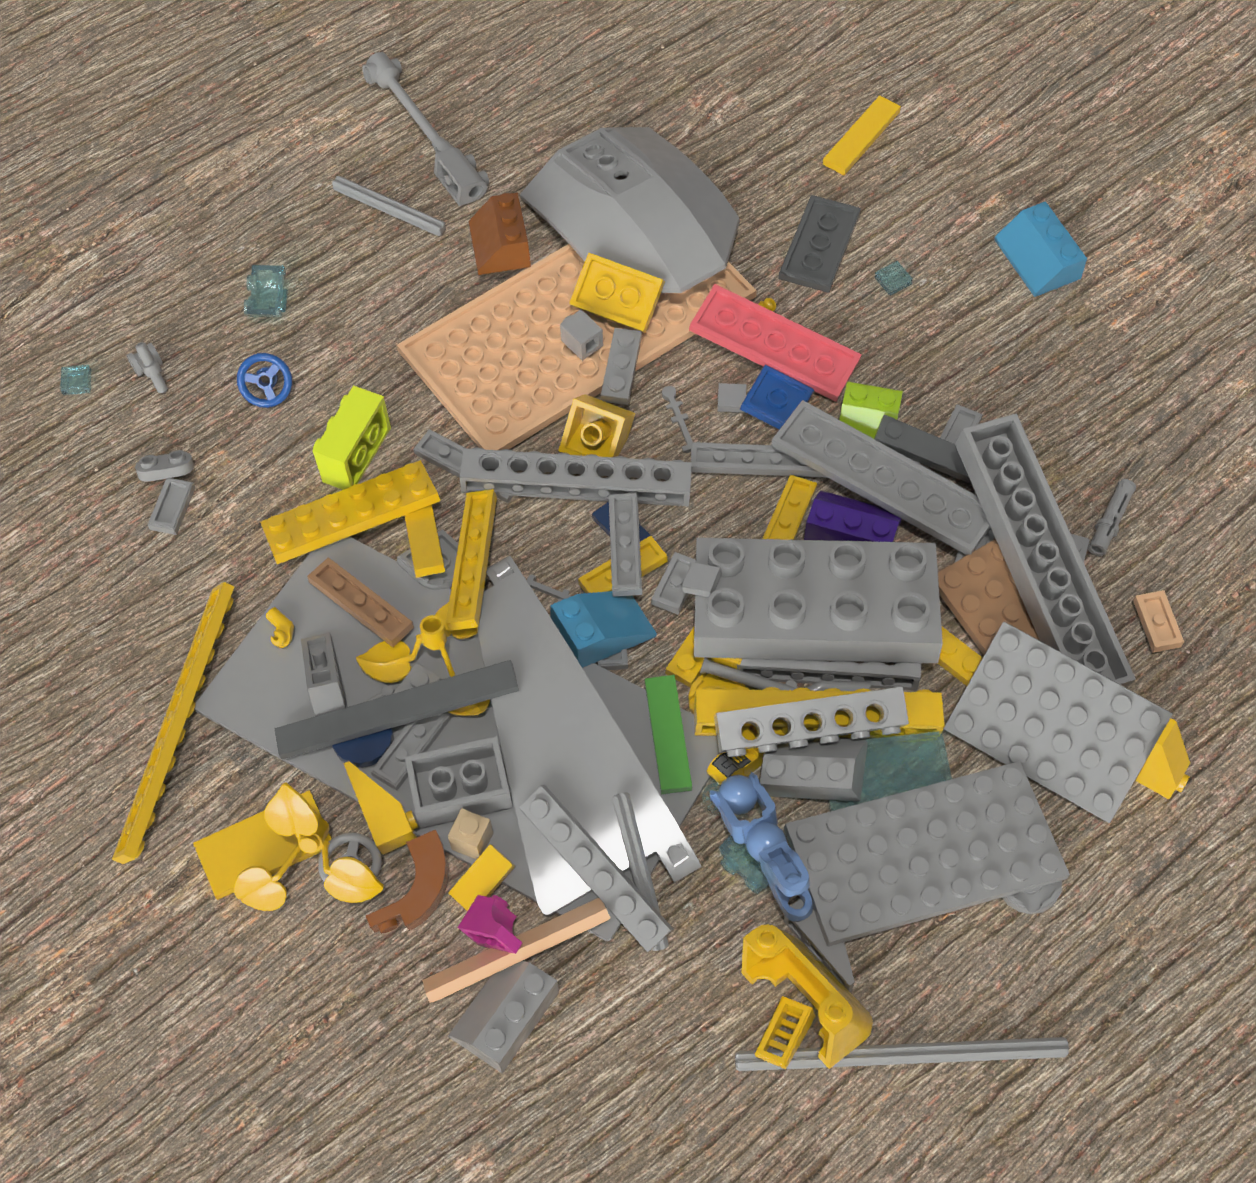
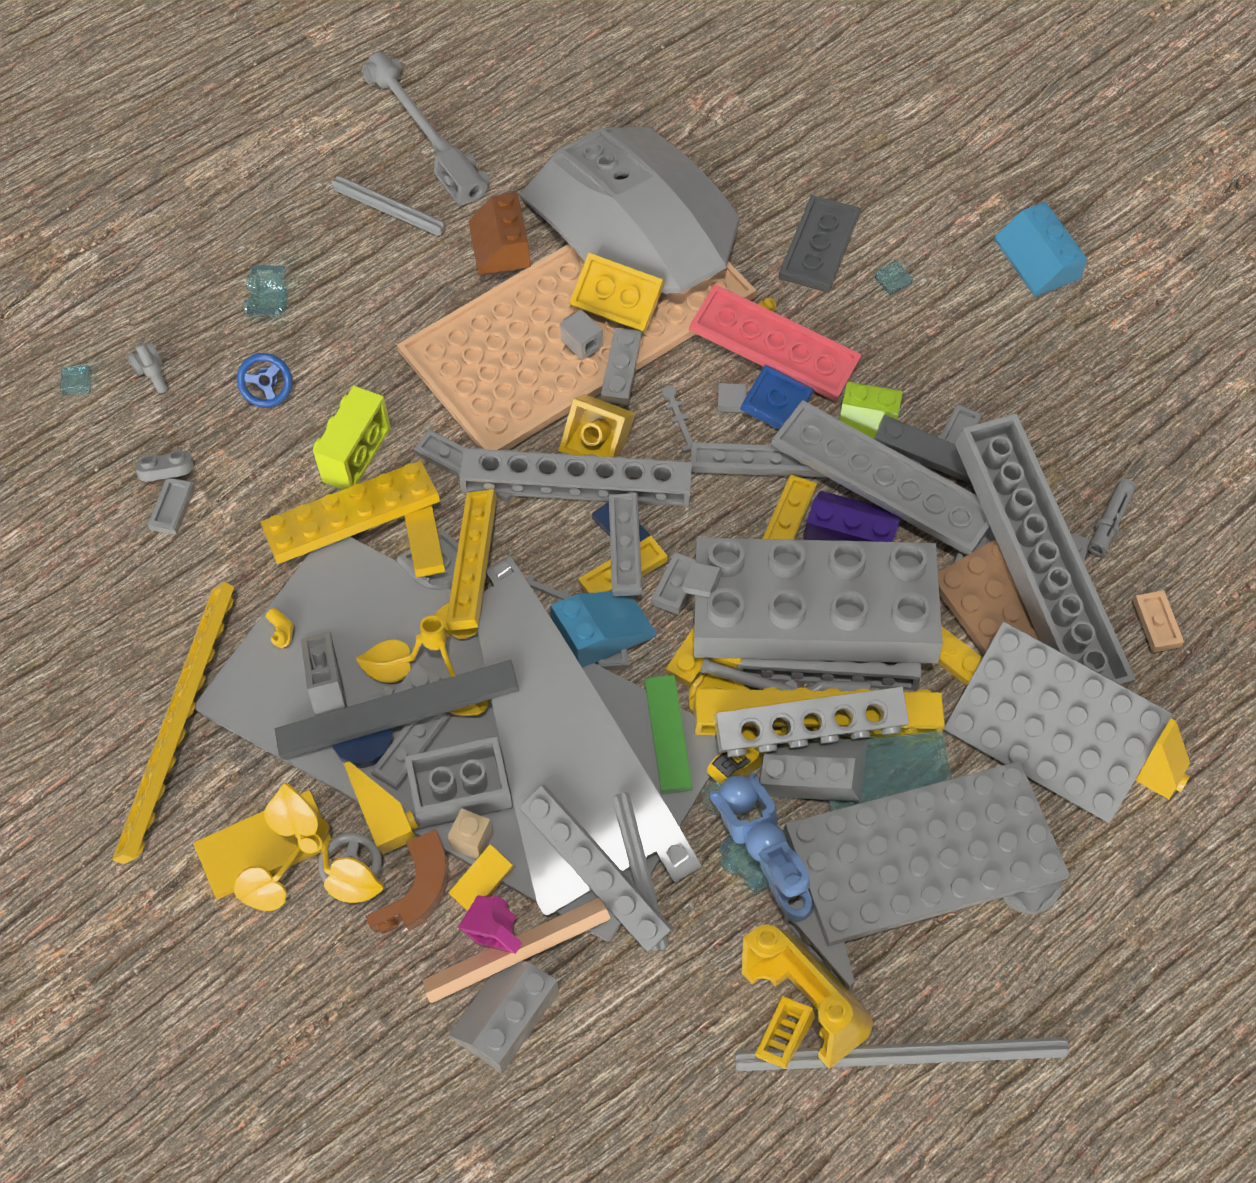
(360, 602): medium nougat plate -> none
(861, 135): yellow tile -> none

